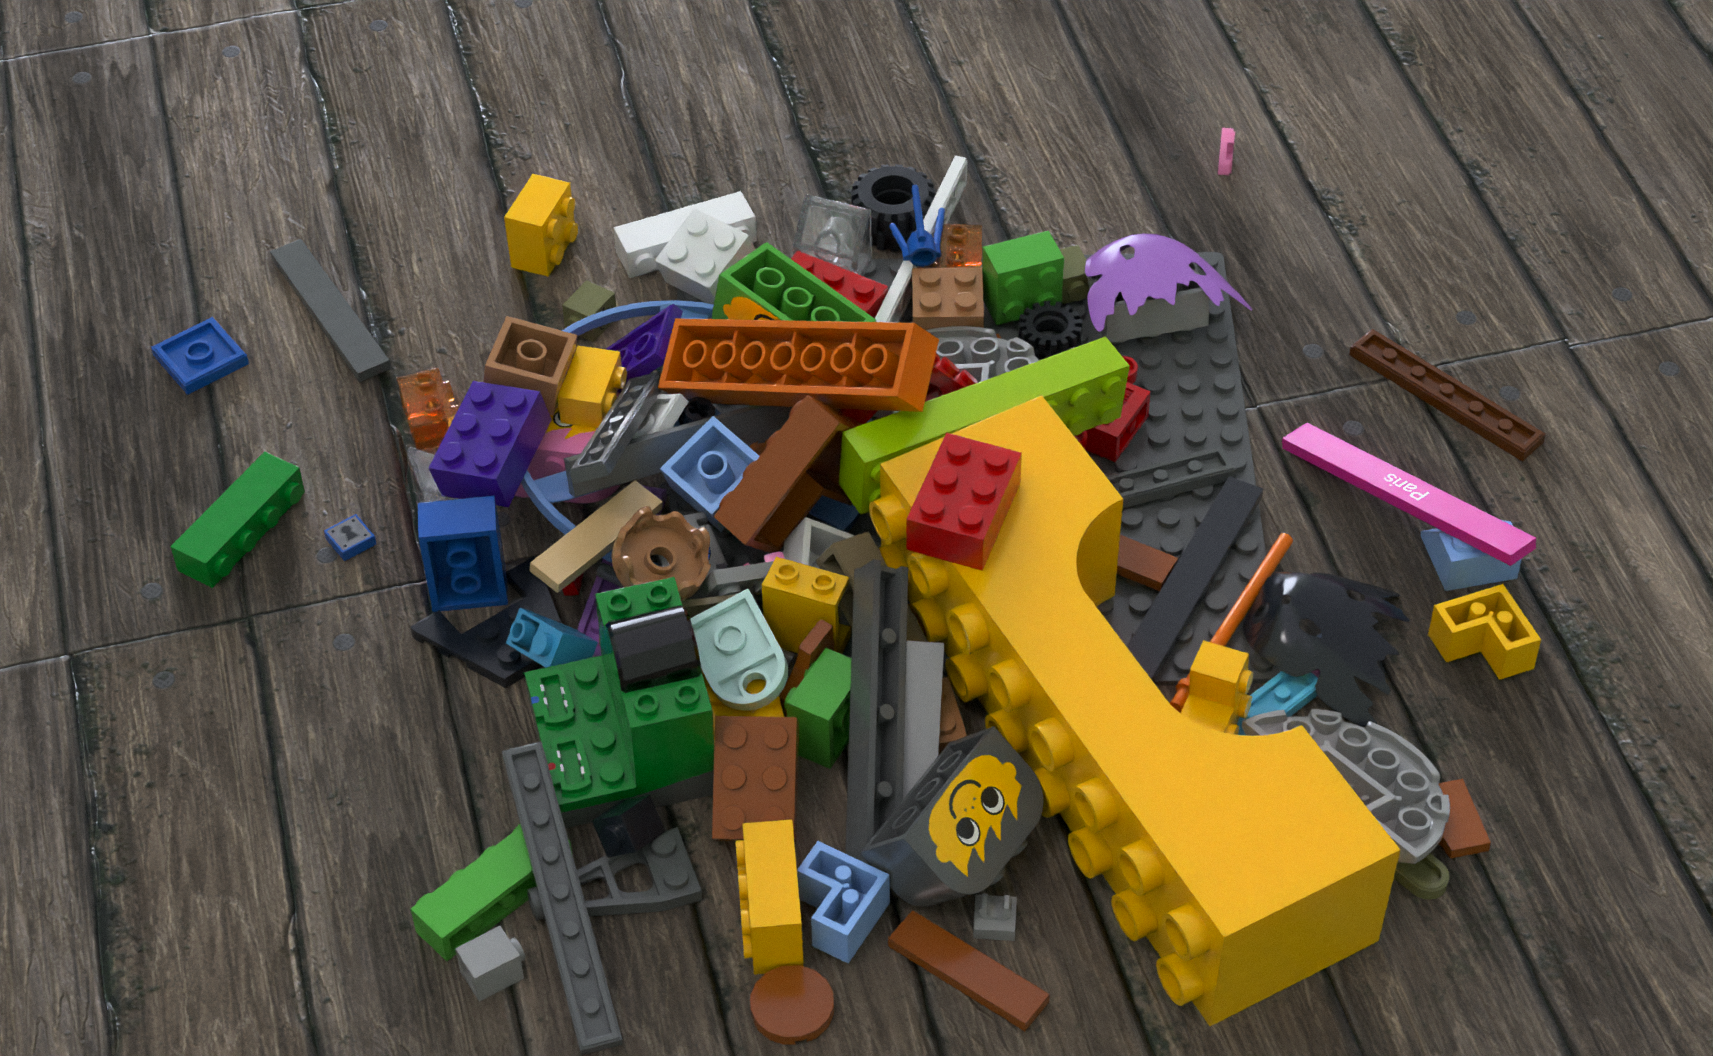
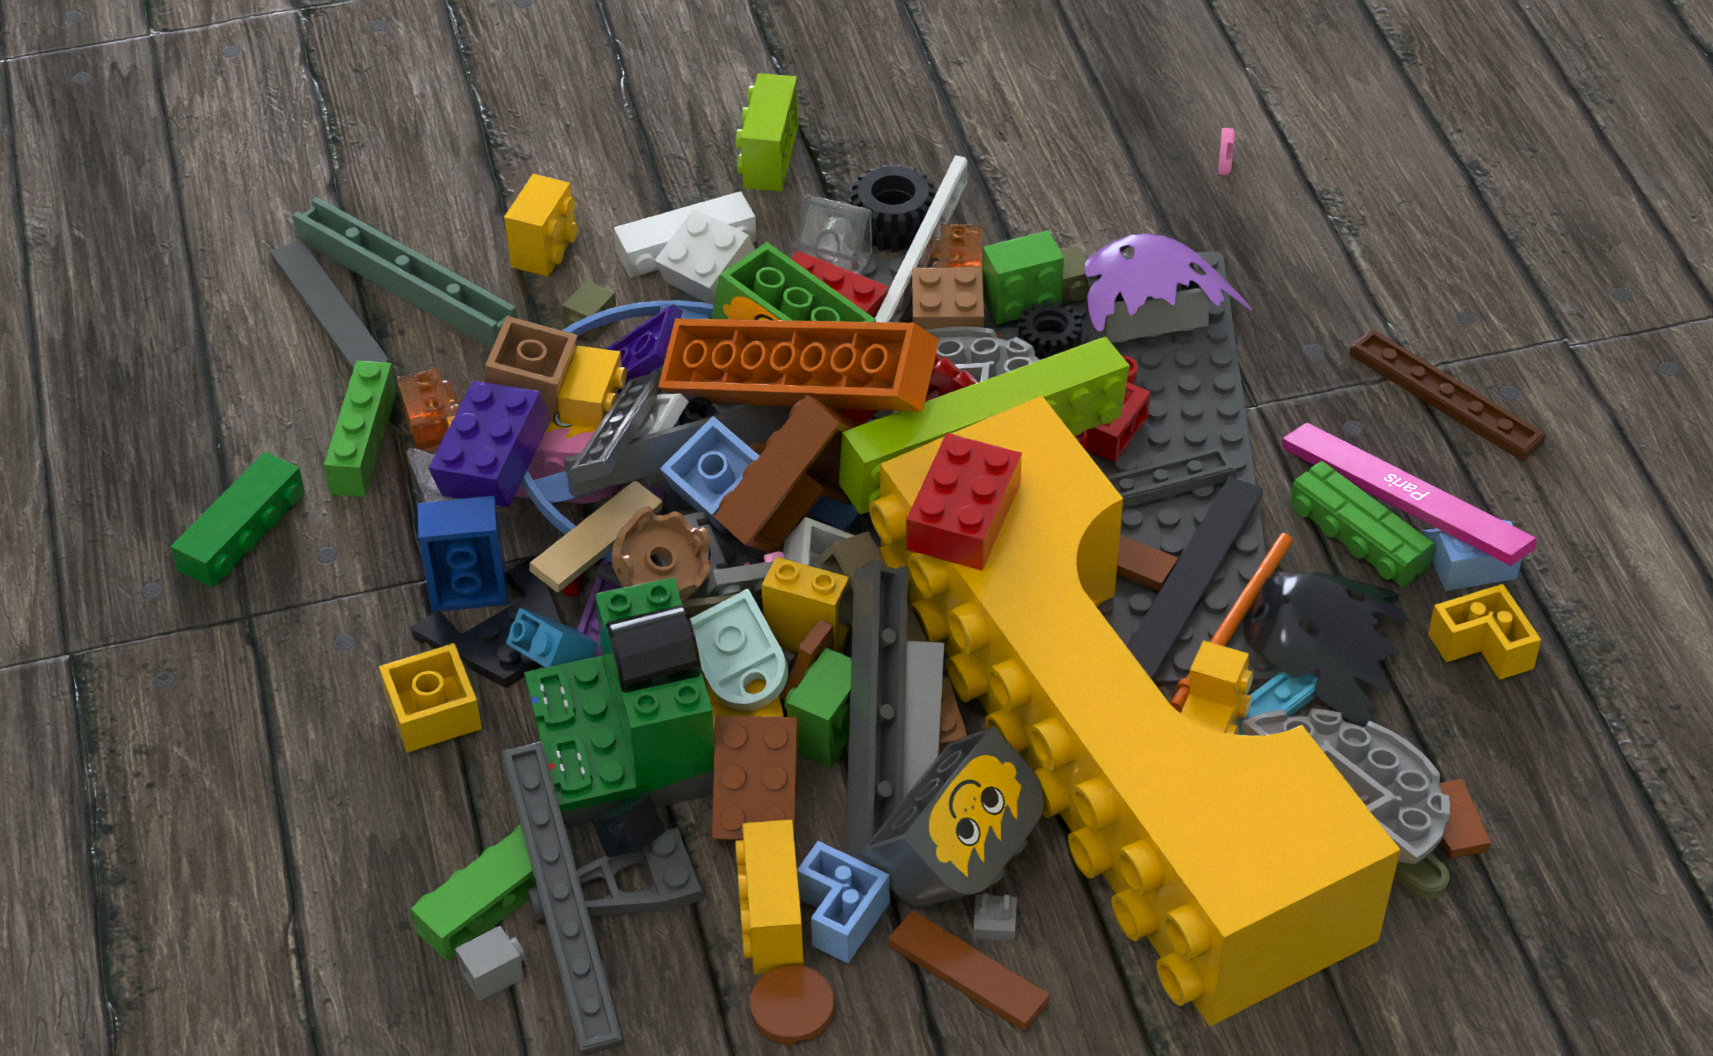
(199, 355): blue tile -> none
(350, 537): tile -> none
(360, 429): none -> bright green brick
(403, 271): none -> sand green tile
(430, 697): none -> yellow brick
(768, 132): none -> lime brick
(921, 246): blue plant -> none
(1361, 524): none -> bright green brick

